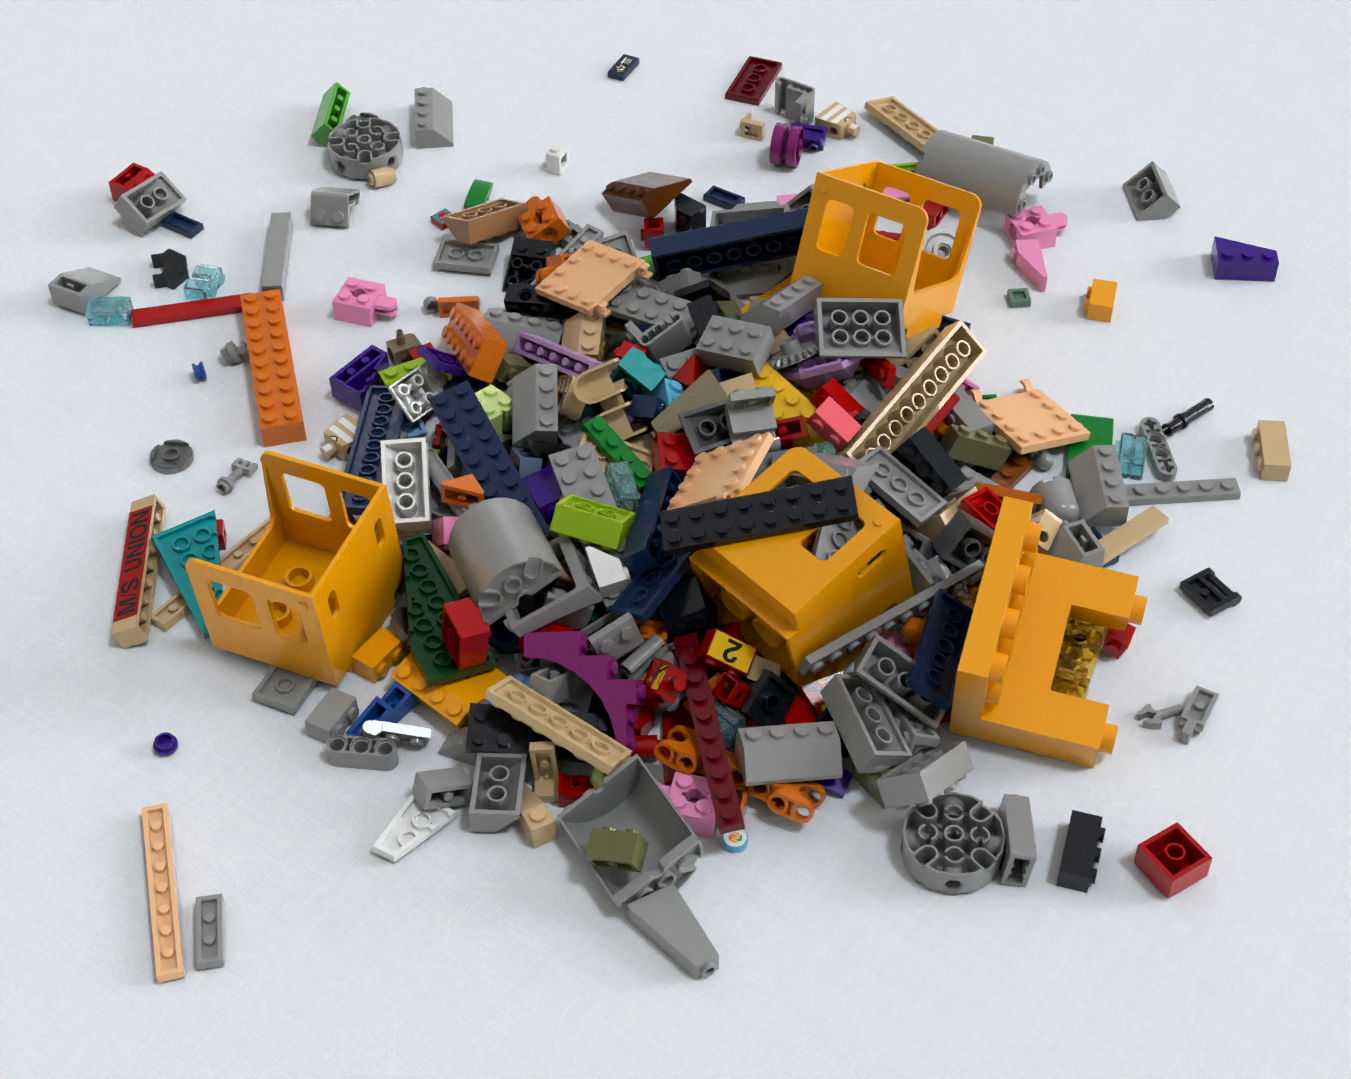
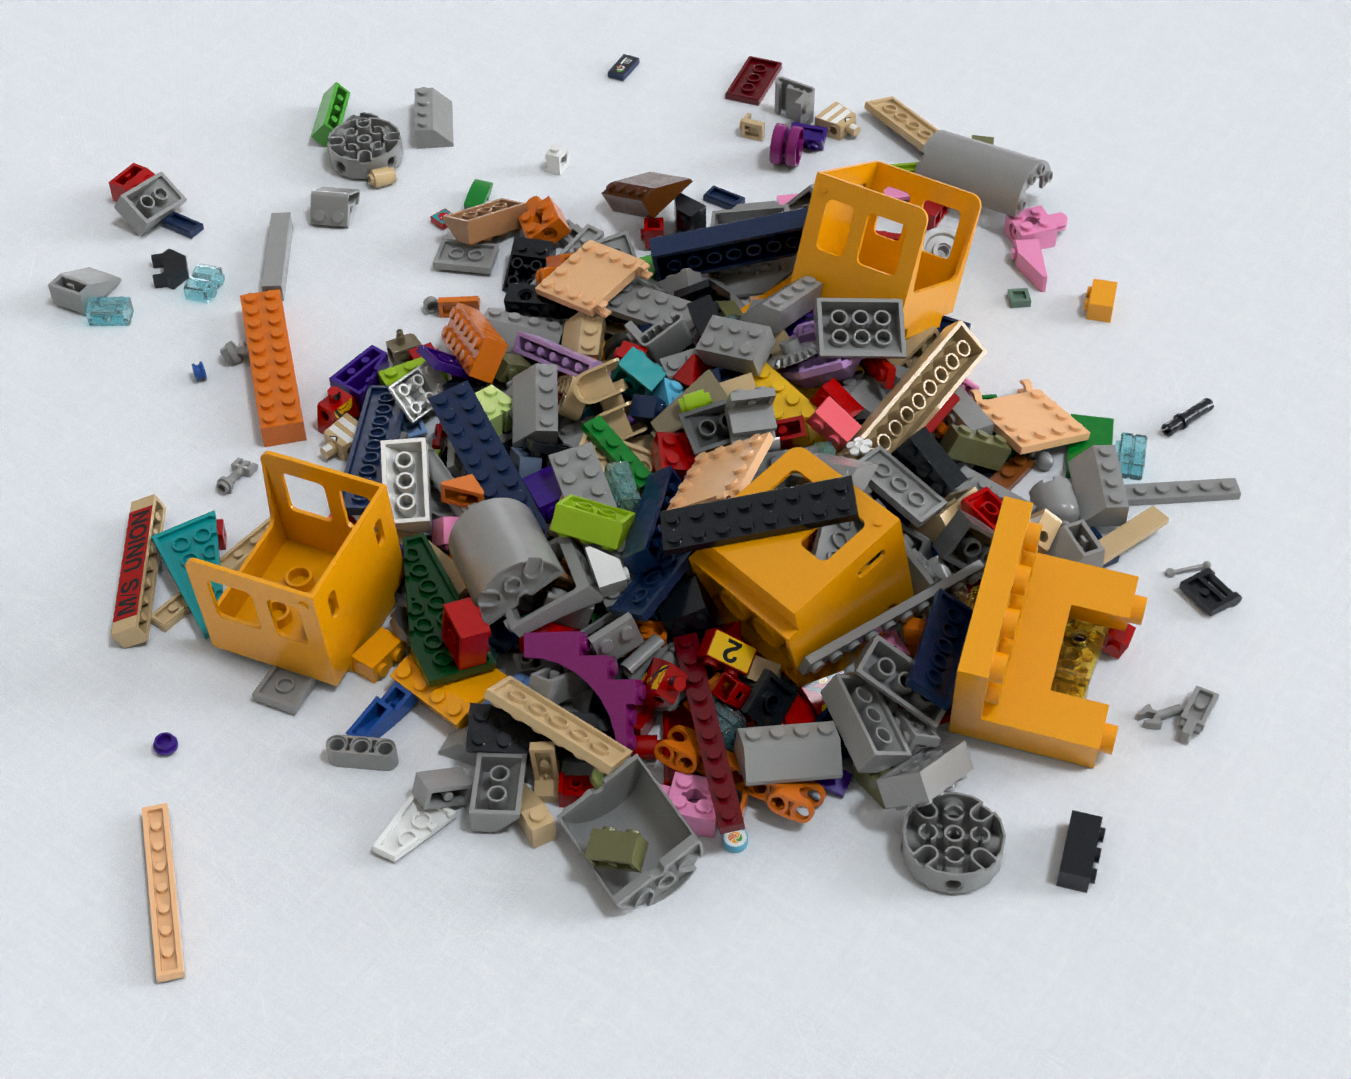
(171, 457): flat silver tile -> none
(186, 311): red tile -> none
(210, 931): light grey plate -> none
(332, 715): light grey brick -> none
(334, 407): none -> red torso
(363, 302): bright pink brick -> none
(415, 735): hinge -> none
(674, 930): light grey slope -> none
(694, 400): none -> lime brick
(859, 446): none -> white plant
(1013, 493): orange plate -> none
(1020, 845): light grey slope -> none
(1151, 194): light grey slope -> none
(1158, 449): light grey beam -> none
(1171, 572): none -> light grey hinge
(1172, 860): red brick -> none
(1243, 261): dark purple wedge -> none
(1271, 450): tan brick -> none

